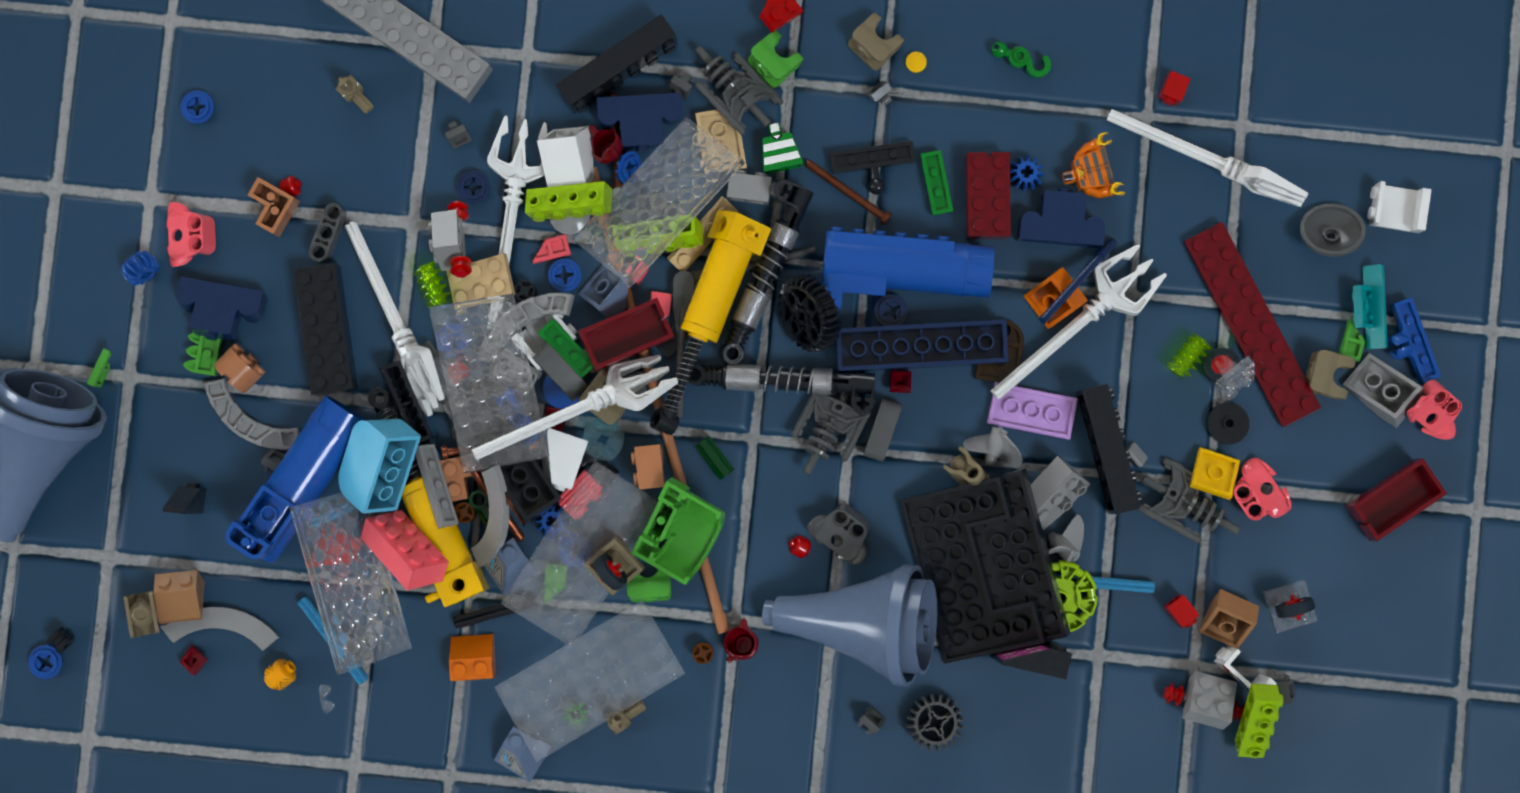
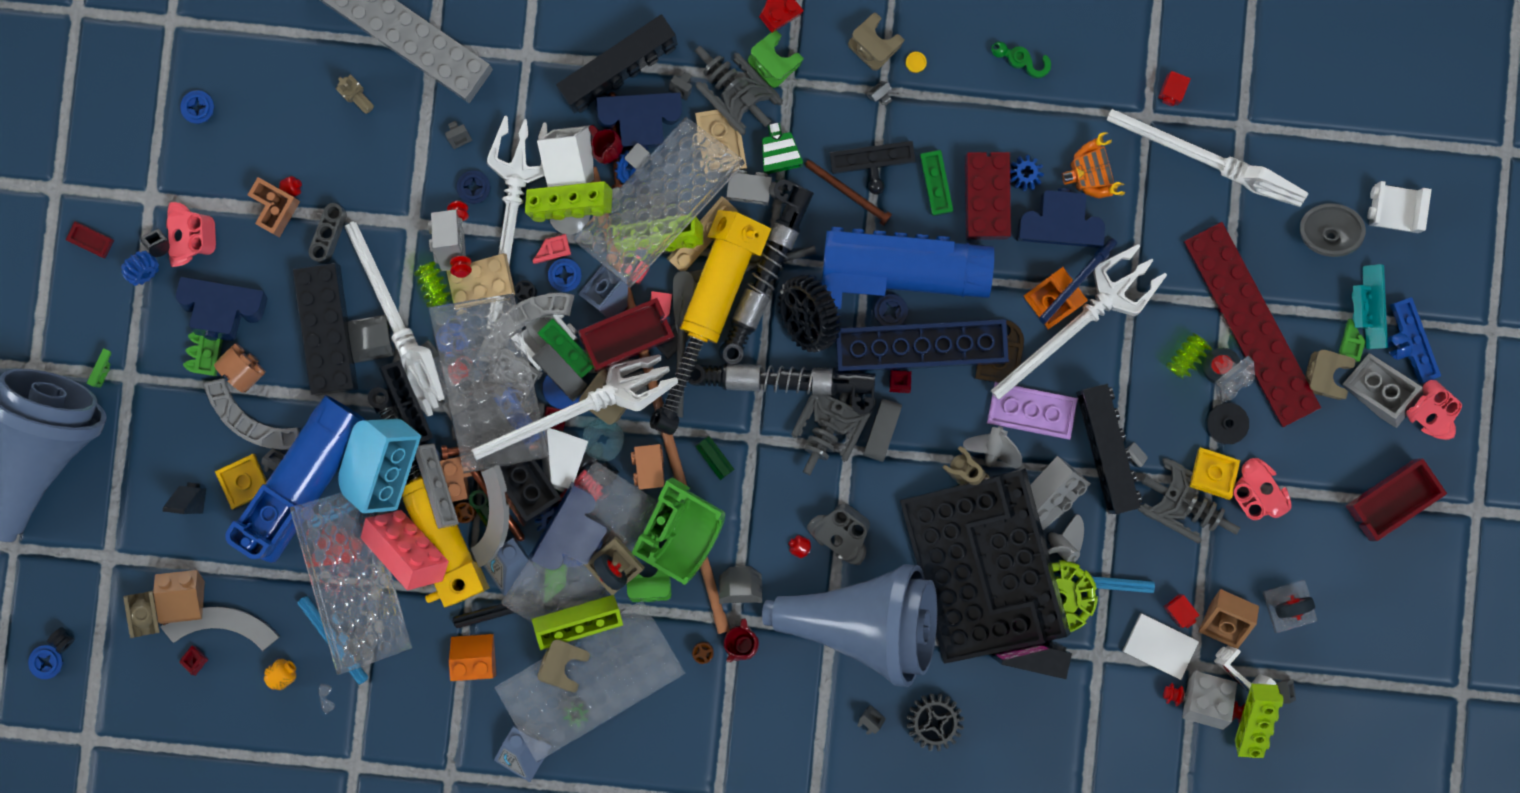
(90, 240): none -> dark red tile
(156, 243): none -> black brick
(241, 480): none -> yellow tile
(370, 339): none -> dark grey slope
(553, 665): none -> dark tan piece
(570, 531): none -> dark blue brick
(577, 621): none -> lime brick
(623, 720): dark tan axle -> none
(637, 156): none -> light grey slope
(740, 585): none -> dark grey slope
(1160, 646): none -> white tile

